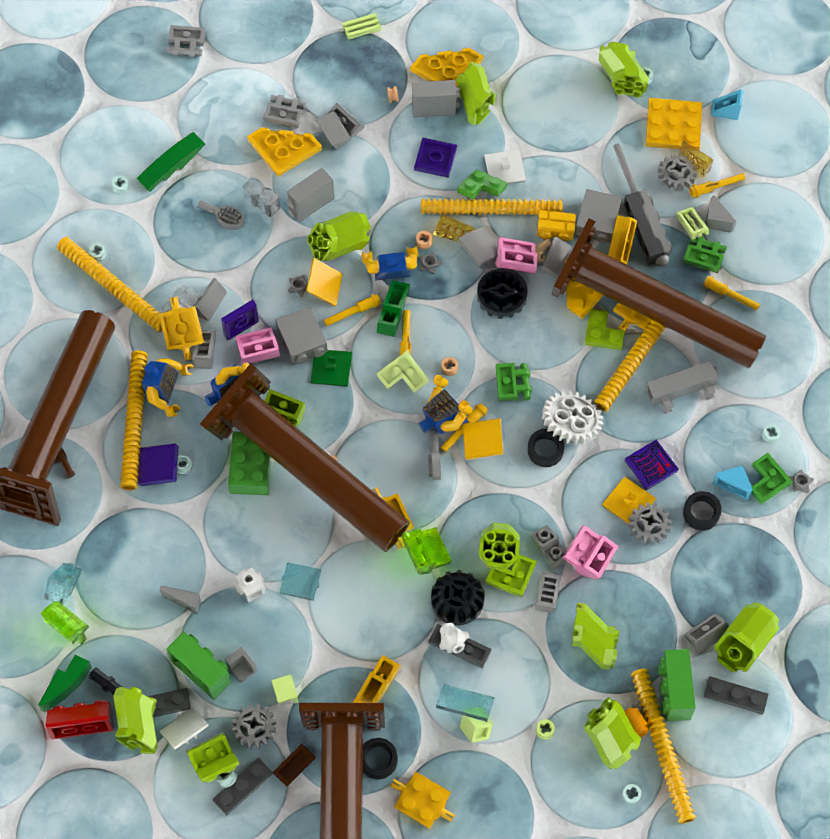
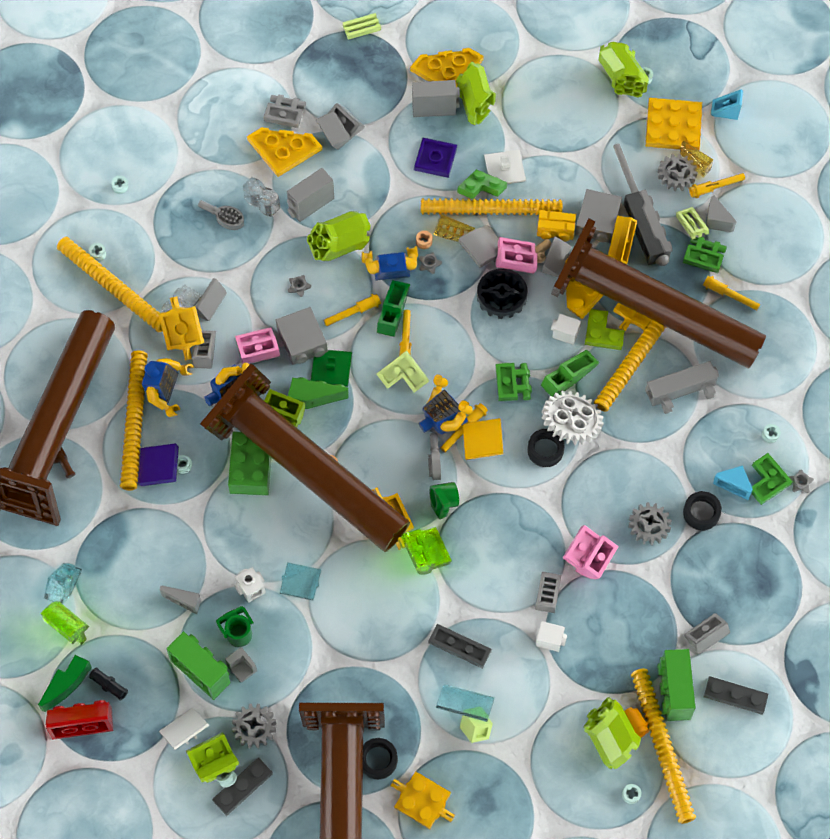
(135, 719): lime brick -> none
(170, 161): green slope -> none
(171, 702): dark grey plate -> none
(186, 36): light grey plate -> none
(237, 627): none -> green piece
(240, 320): dark purple tile -> none
(285, 689): yellowish green panel -> none
(294, 765): reddish brown tile -> none
(317, 392): none -> bright green slope
(324, 282): yellow piece -> none
(378, 681): yellow slope -> none
(392, 94): light nougat bush -> none
(443, 497): none -> green piece
(445, 362): light nougat bush -> none
(452, 638): white rock -> none
(459, 610): black gear -> none
(499, 546): lime brick -> none
(513, 581): lime plate -> none
(542, 723): yellowish green bush -> none
(549, 546): light grey slope -> none
(551, 636): none -> white brick
(566, 329): none -> white brick
(569, 373): none -> bright green slope
(595, 637): lime brick -> none
(626, 498): yellow piece -> none
(651, 465): dark purple tile -> none
(746, 637): lime brick -> none

